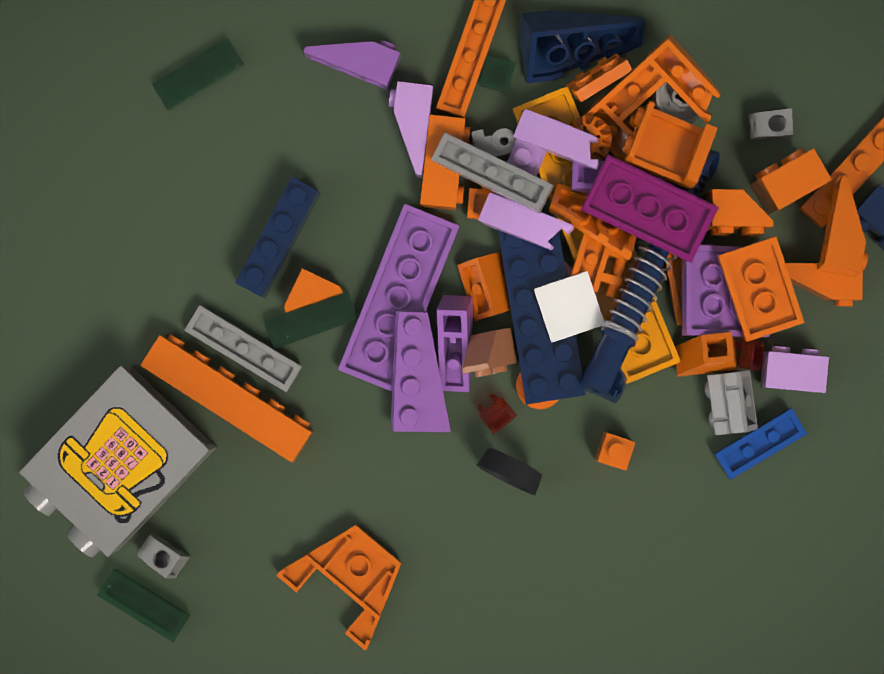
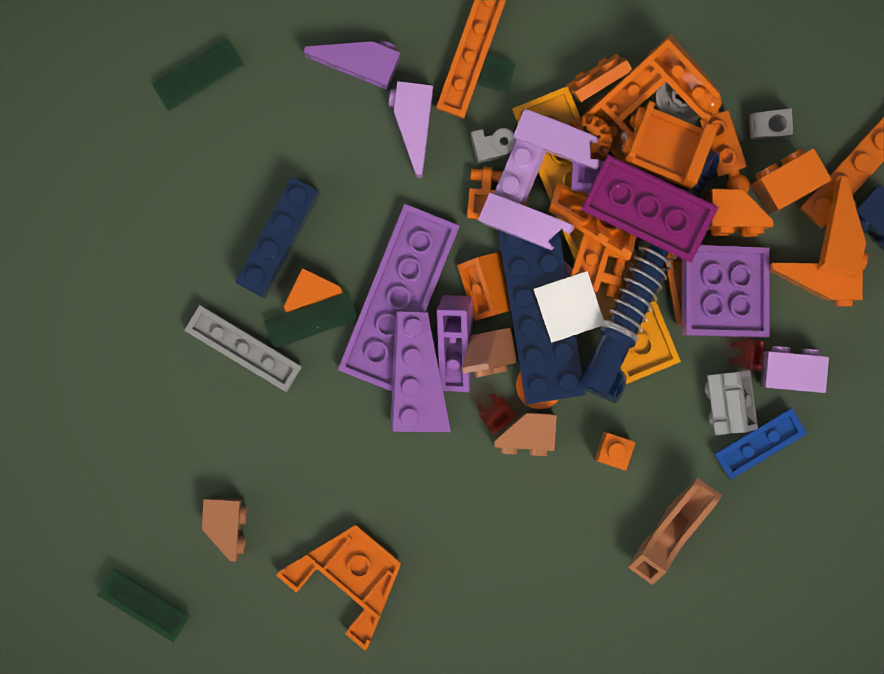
(115, 462): light grey brick -> none
(162, 556): light grey leg -> none
(223, 523): none -> nougat slope
(226, 397): orange brick -> none
(439, 184): orange brick -> none
(492, 173): light grey plate -> none
(510, 471): black tyre -> none
(529, 432): none -> nougat slope
(567, 40): dark blue wedge -> none
(674, 529): none -> nougat arch
(707, 354): orange slope -> none
(728, 145): none -> orange plate
(760, 289): orange plate -> none

